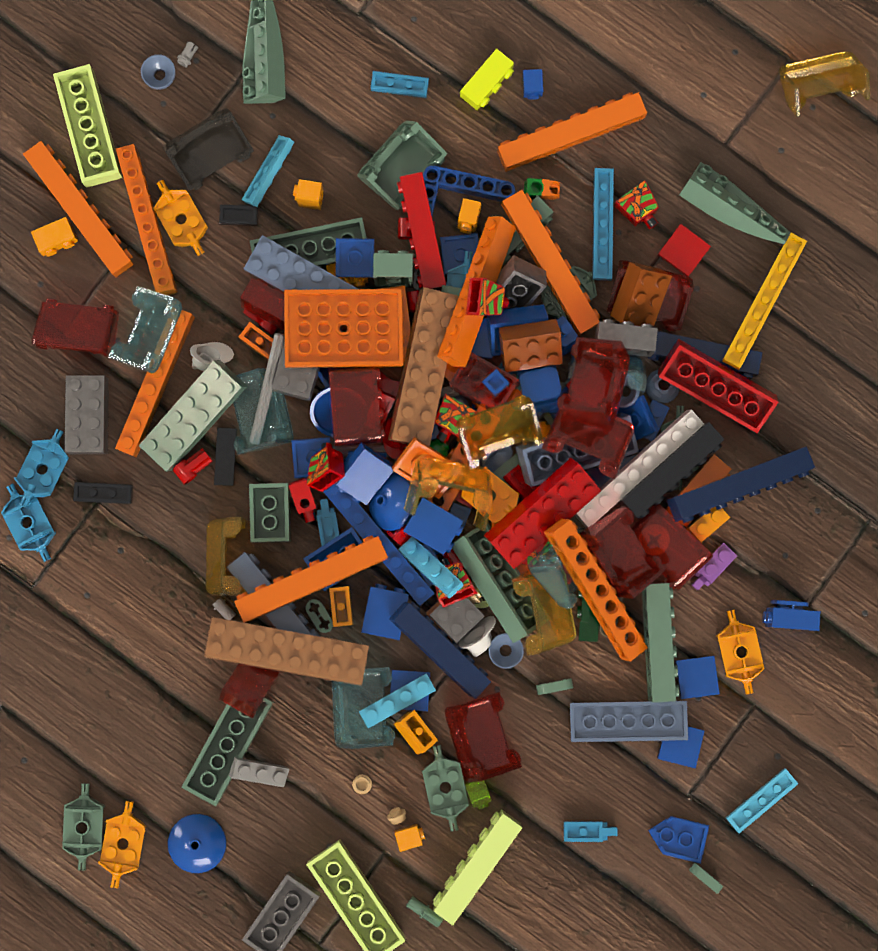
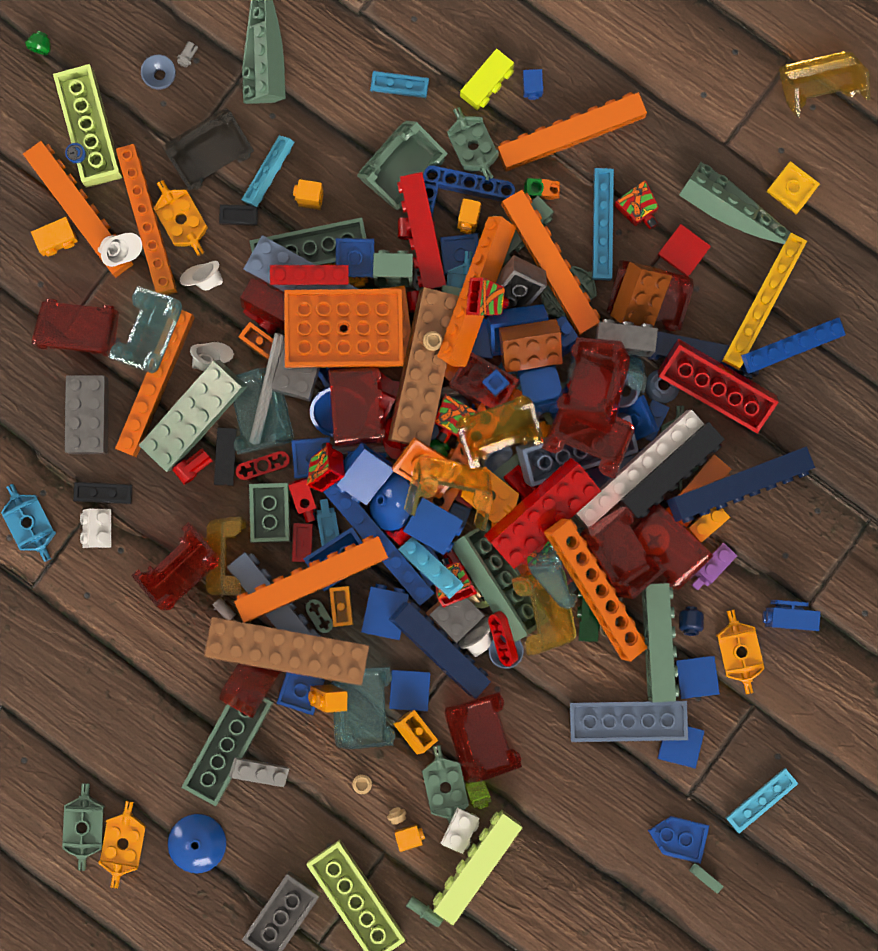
(39, 43): none -> green cone
(41, 453): dark azure plate -> none
(75, 153): none -> tile
(96, 528): none -> white bracket
(120, 249): none -> white piece
(178, 570): none -> clear red windscreen
(203, 275): none -> white piece
(251, 475): none -> red beam
(296, 690): none -> blue tile
(301, 541): none -> red plate
(309, 275): none -> red plate
(328, 698): none -> light orange brick
(397, 700): medium azure plate -> none
(432, 340): none -> tan plate
(460, 830): none -> white bracket
(468, 131): none -> sand green plate
(499, 626): none -> red beam
(554, 686): sand green beam -> none
(588, 831): dark azure hinge -> none
(691, 621): none -> dark blue head
(793, 187): none -> yellow tile
(793, 345): none -> blue plate

